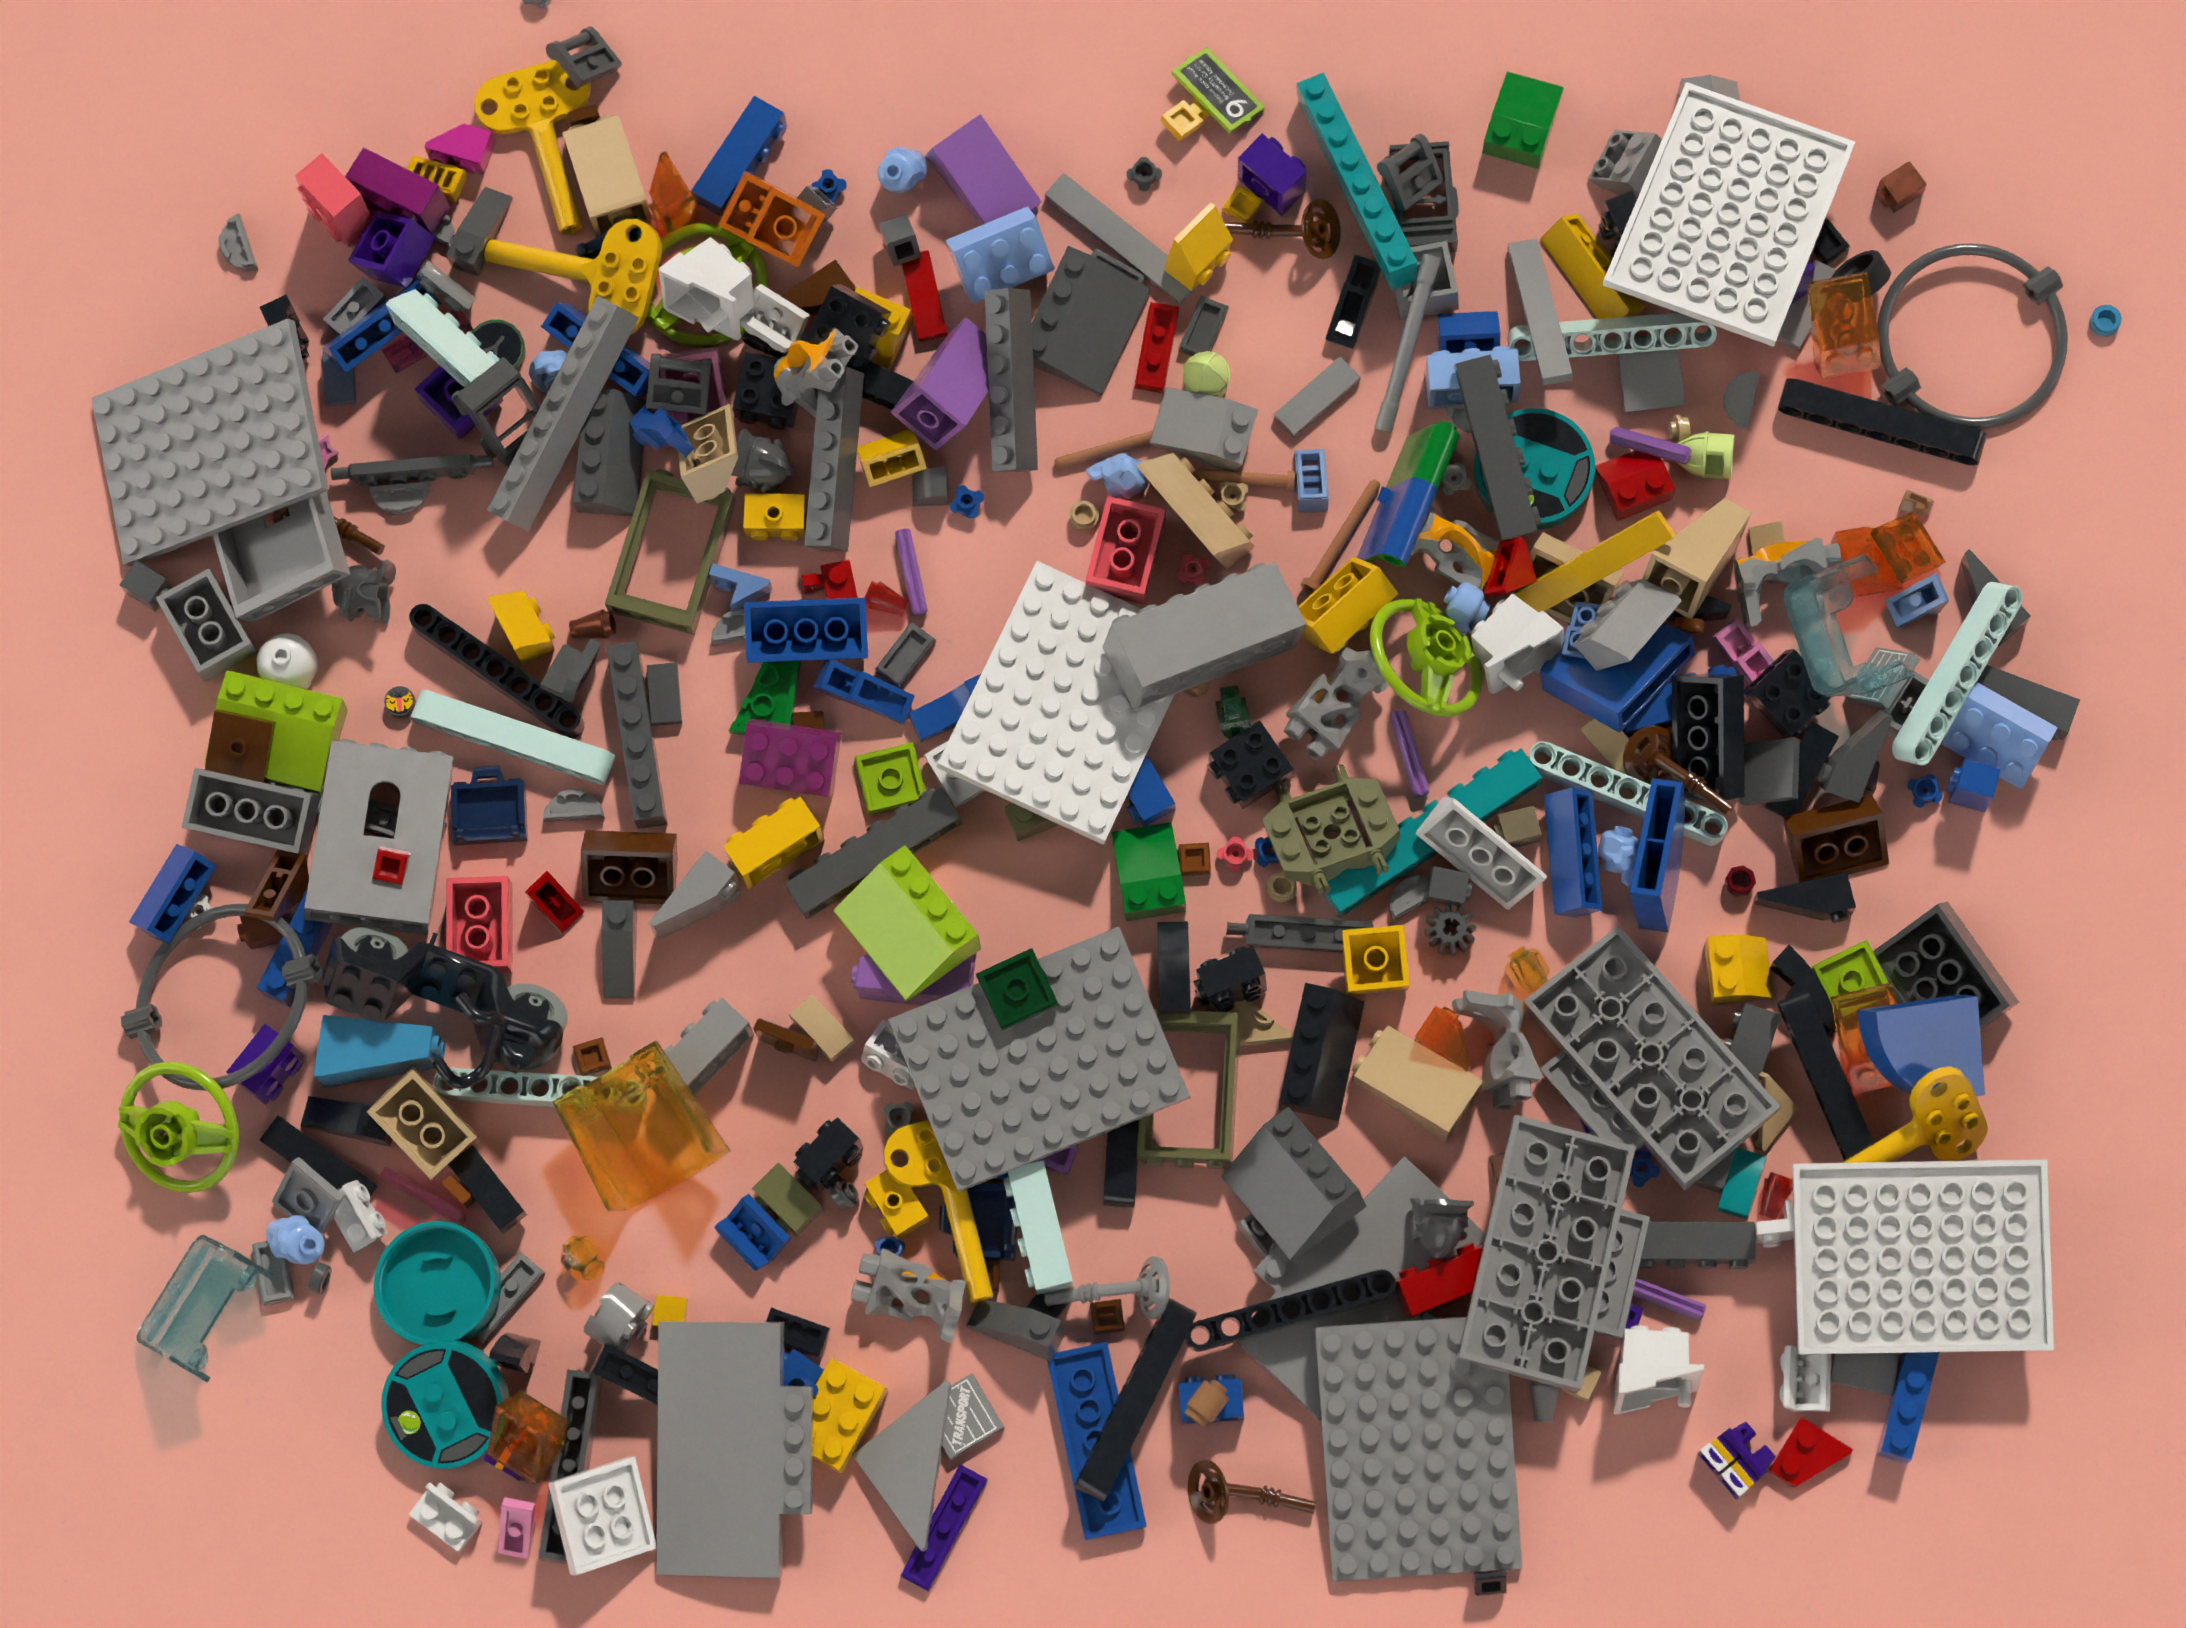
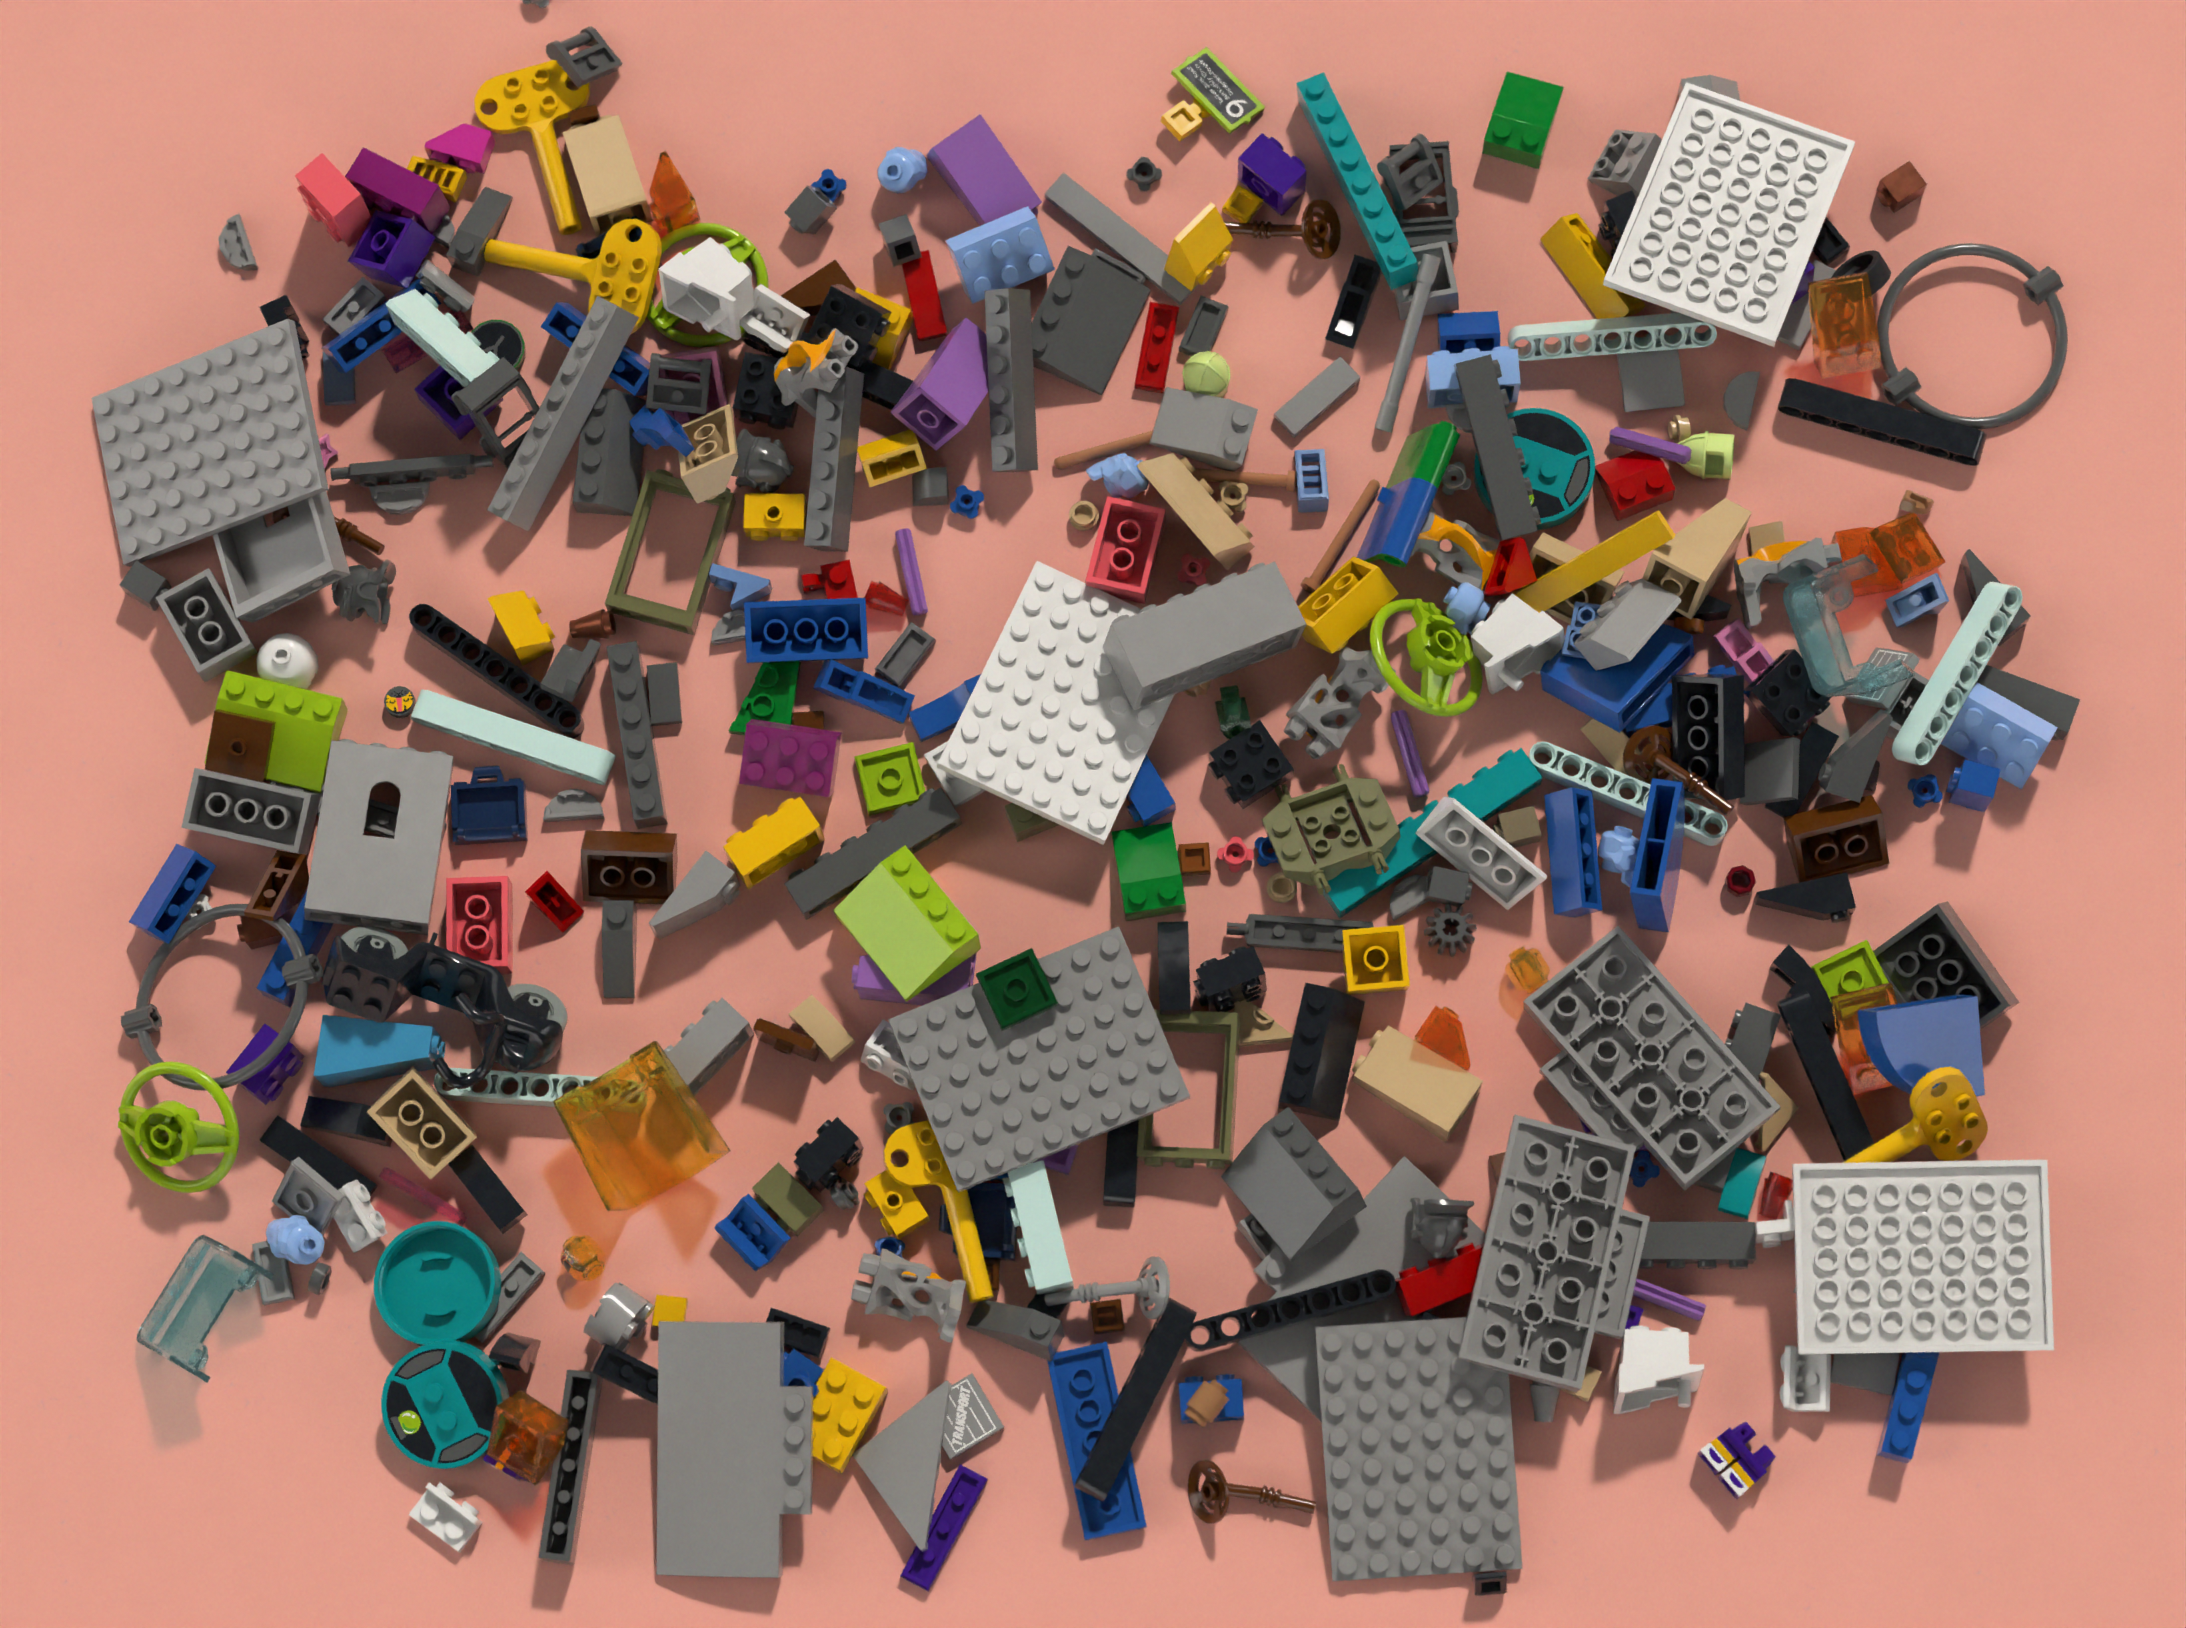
(391, 865): red slope -> none
(458, 1191): dark orange tile -> none
(517, 1527): bright pink slope -> none
(545, 368): light blue head -> none
(592, 1056): dark orange tile -> none
(602, 1515): white plate -> none
(742, 150): blue brick -> none
(771, 219): orange slope -> none
(1510, 1061): light grey hips -> none
(1540, 312): light grey tile -> none
(1737, 968): yellow slope -> none
(1807, 1454): red wing -> none
(2105, 320): dark azure tile -> none

